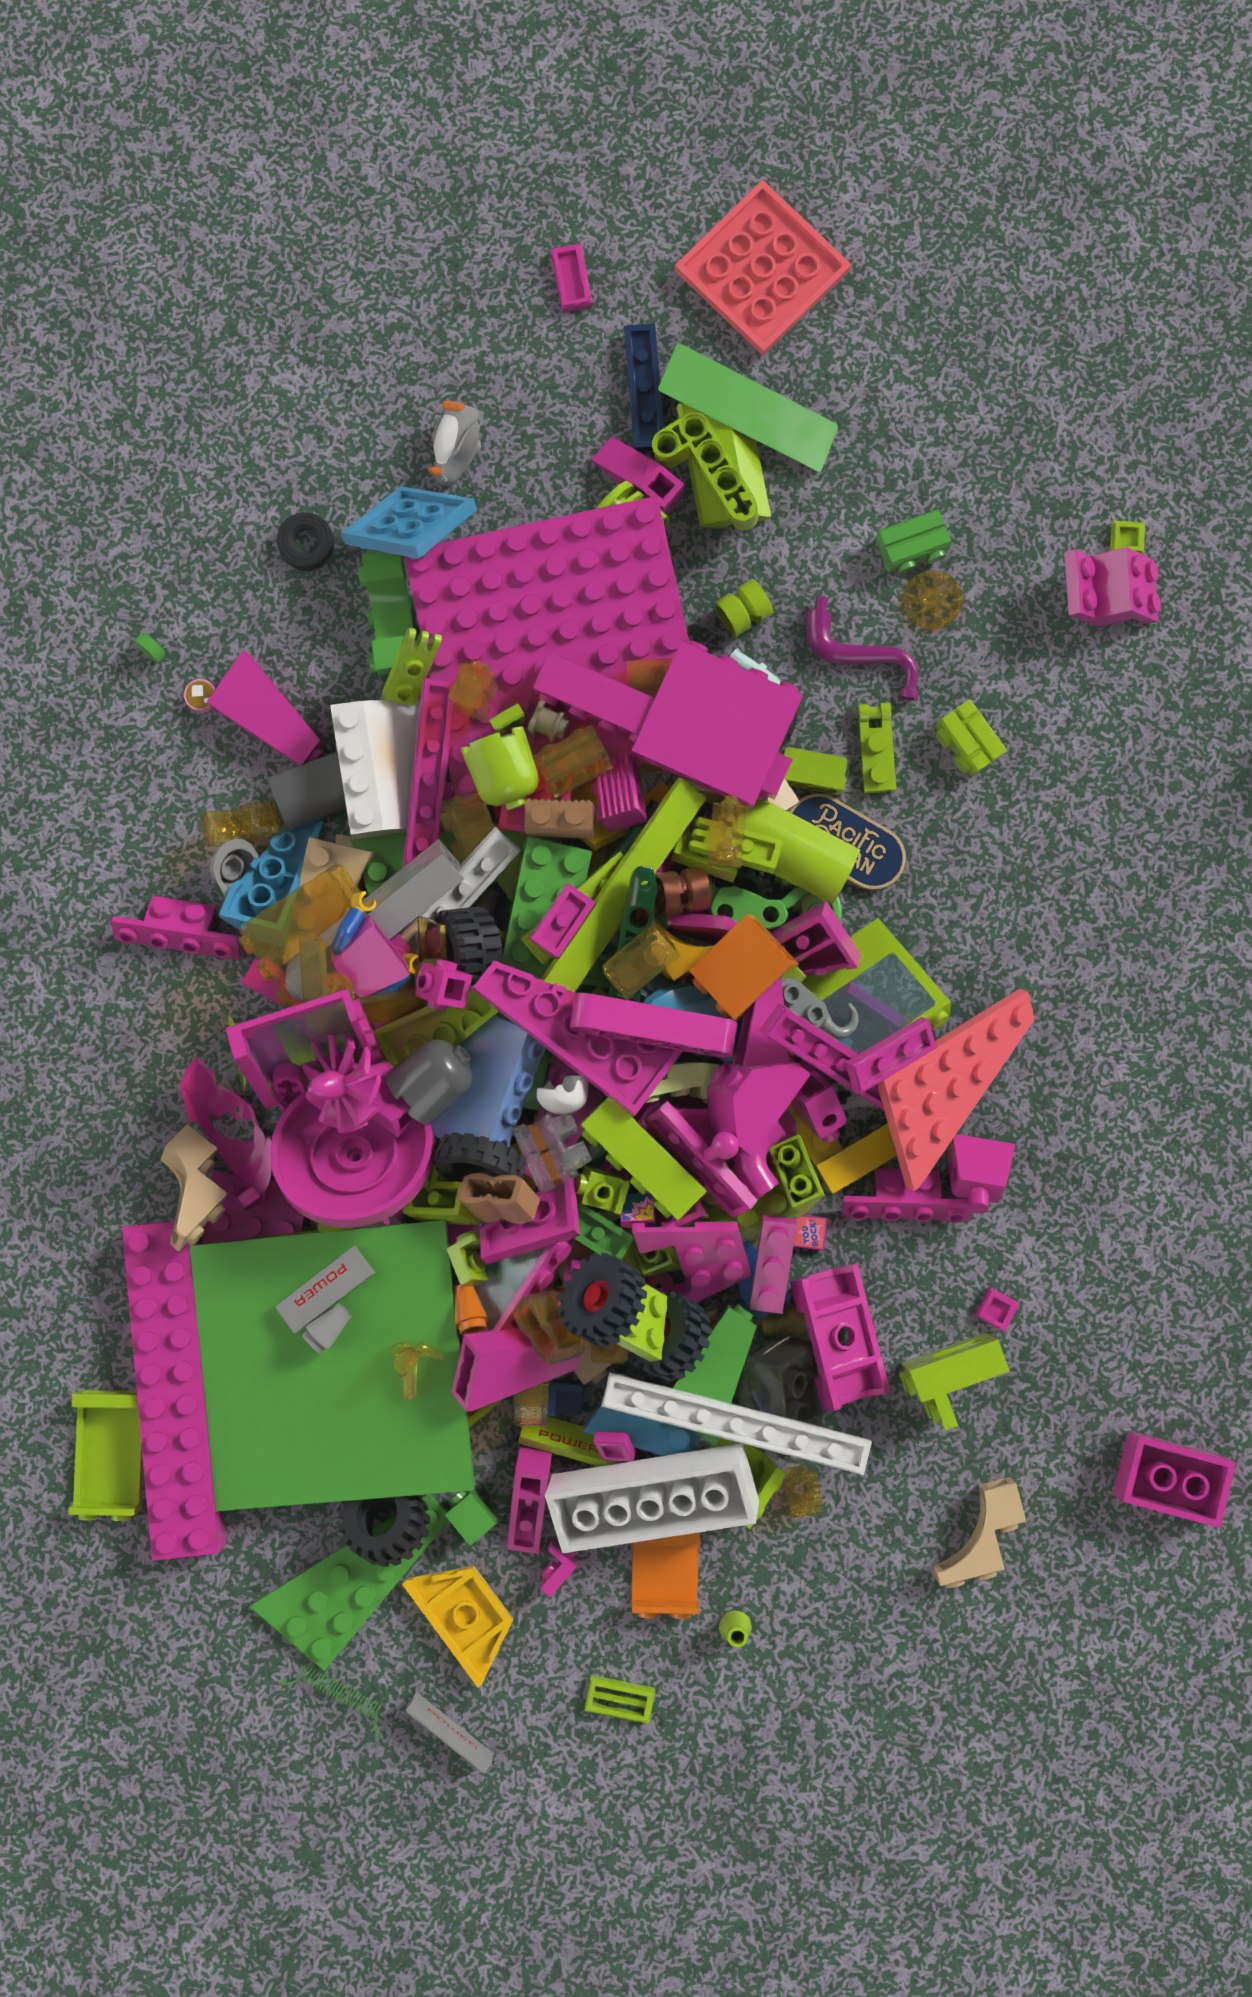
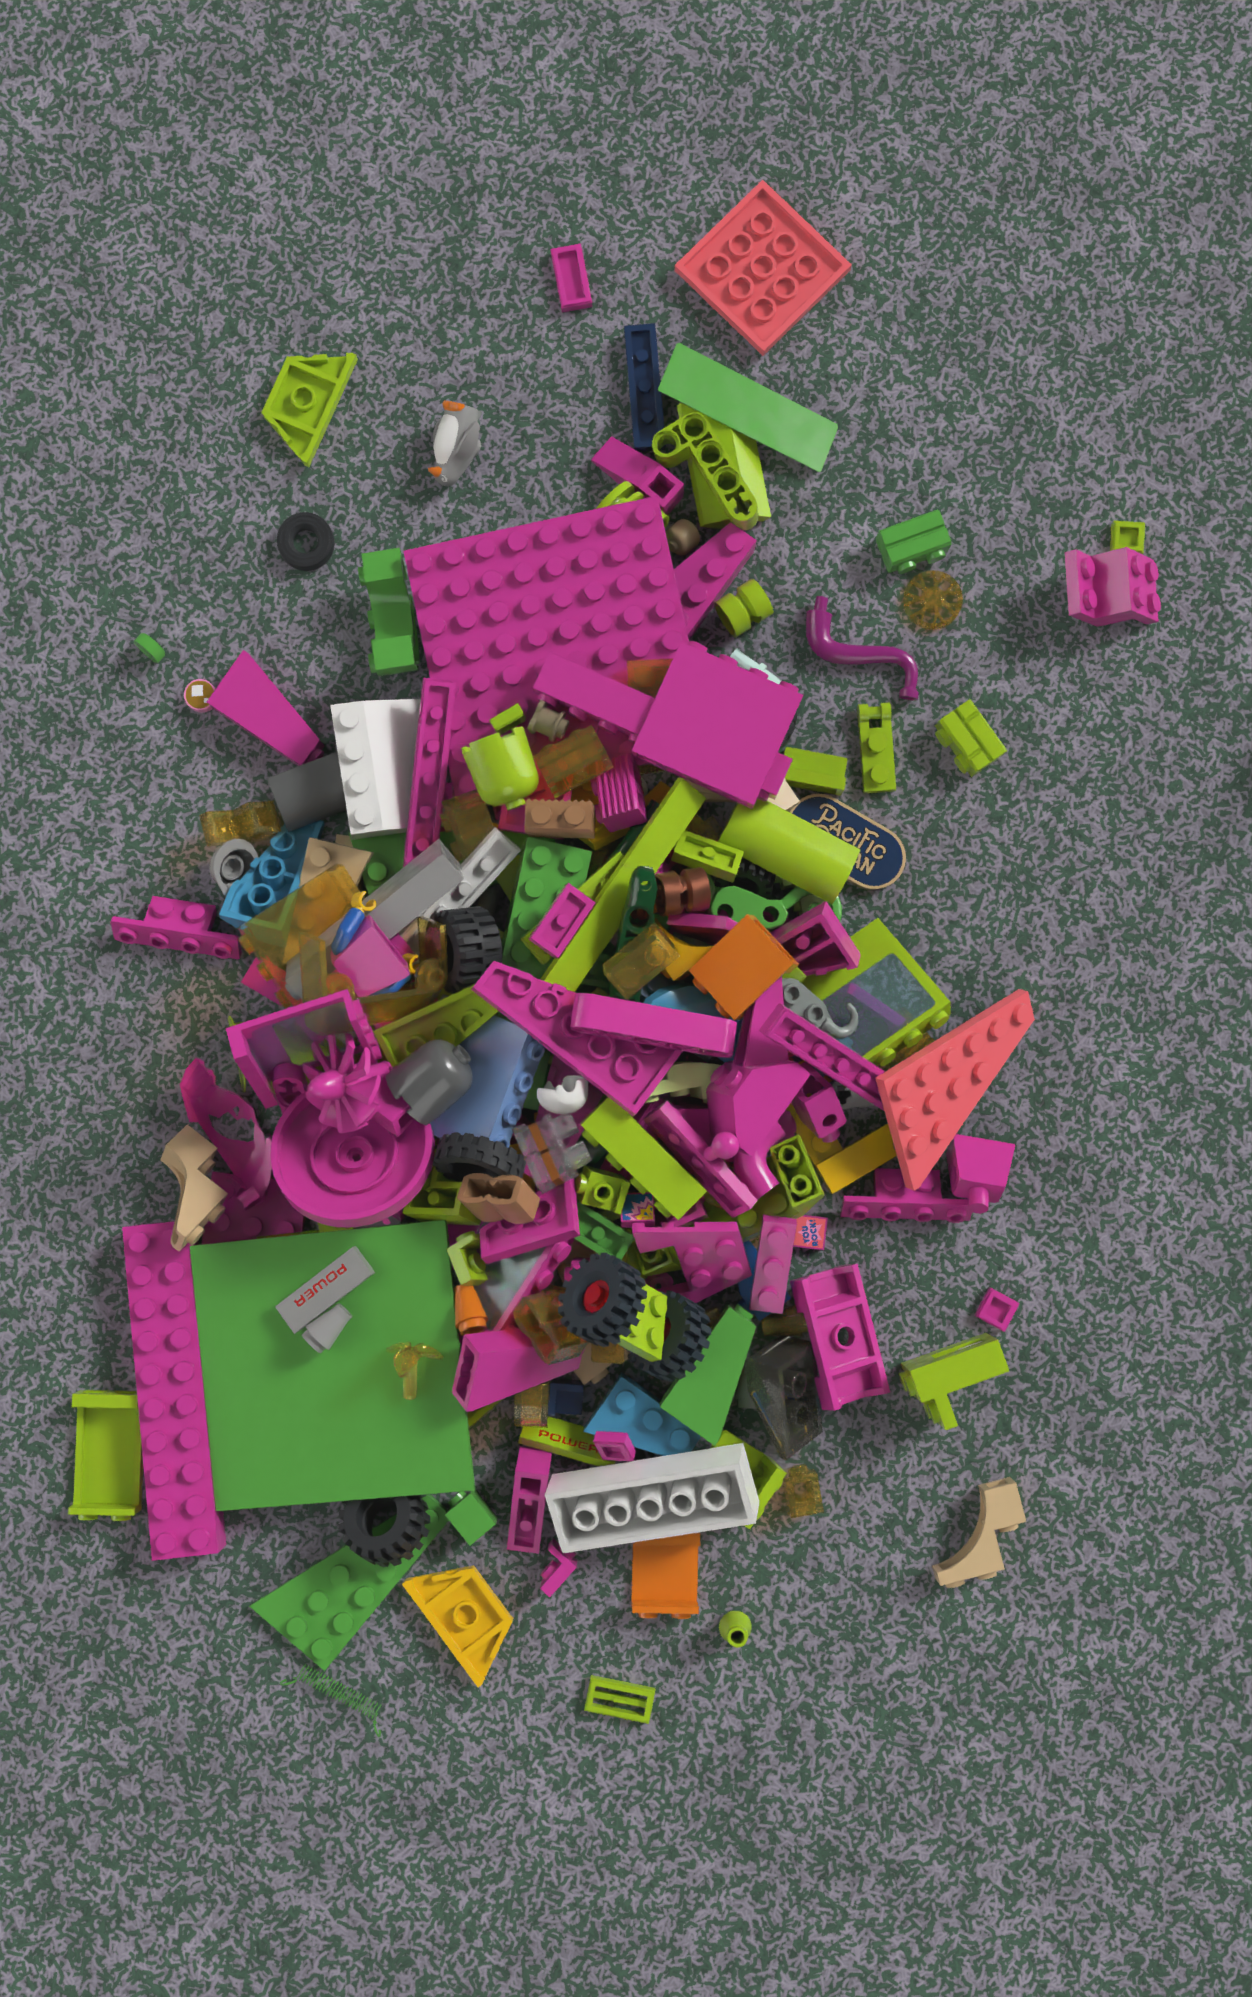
(307, 399): none -> lime wing
(409, 522): dark azure plate -> none
(410, 667): lime hinge -> none
(443, 985): dark pink brick -> none
(449, 1732): light grey tile -> none
(474, 690): clear yellow brick -> none
(682, 537): none -> tan piece
(710, 572): none -> dark pink wedge
(727, 833): clear yellow hinge -> none
(736, 1423): white tile -> none
(759, 850): lime hinge -> none
(890, 1055): dark pink tile -> none
(1174, 1479): dark pink brick -> none

